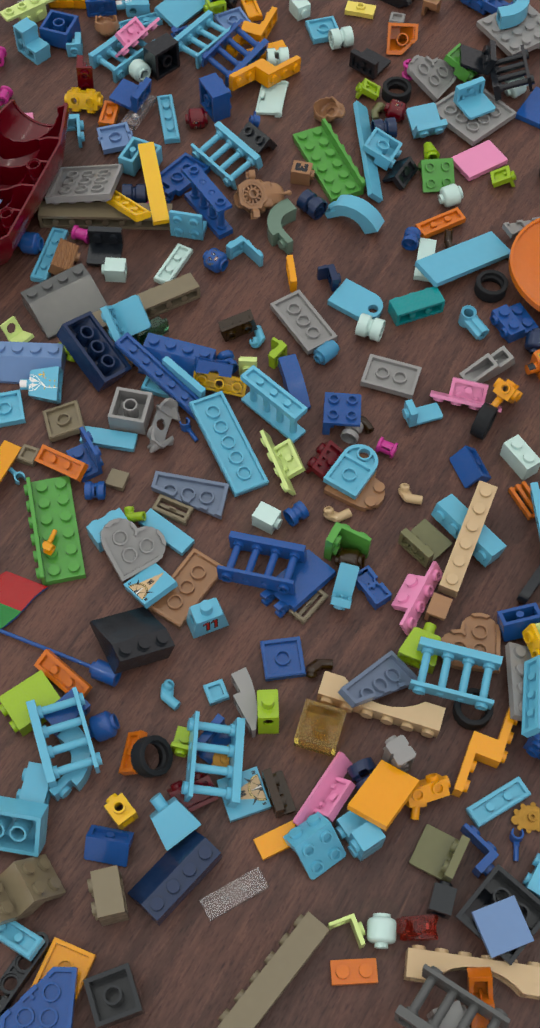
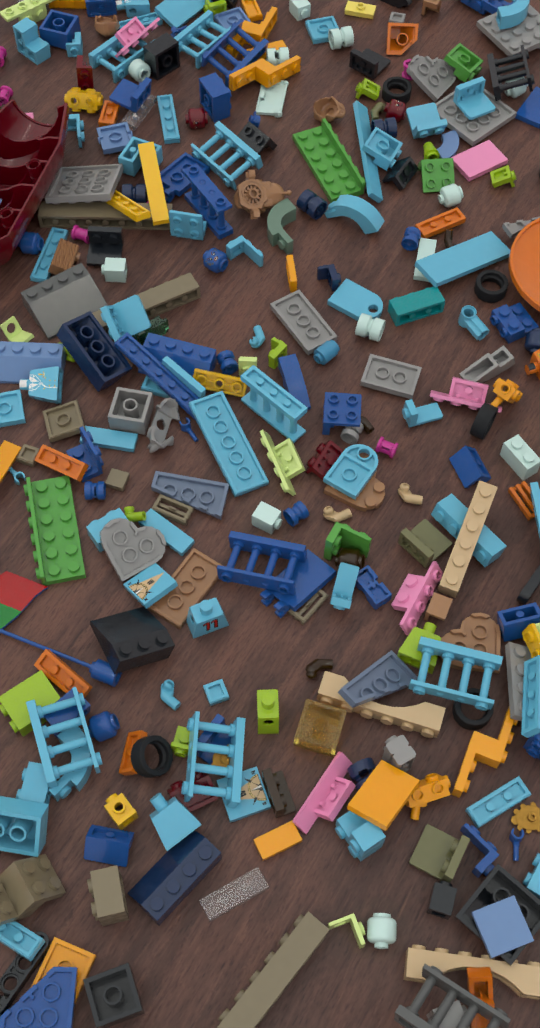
(48, 547): light orange hand -> none
(173, 264): light aqua tile -> none
(207, 365): blue piece -> none
(237, 325): dark brown bracket -> none
(245, 699): light grey slope -> none
(282, 658): blue tile -> none
(302, 173): medium nougat brick -> none
(315, 845): medium azure bracket -> none
(353, 971): orange plate -> none
(417, 927): clear red hips -> none
(450, 144): none -> medium blue tile
(478, 60): black bracket -> none

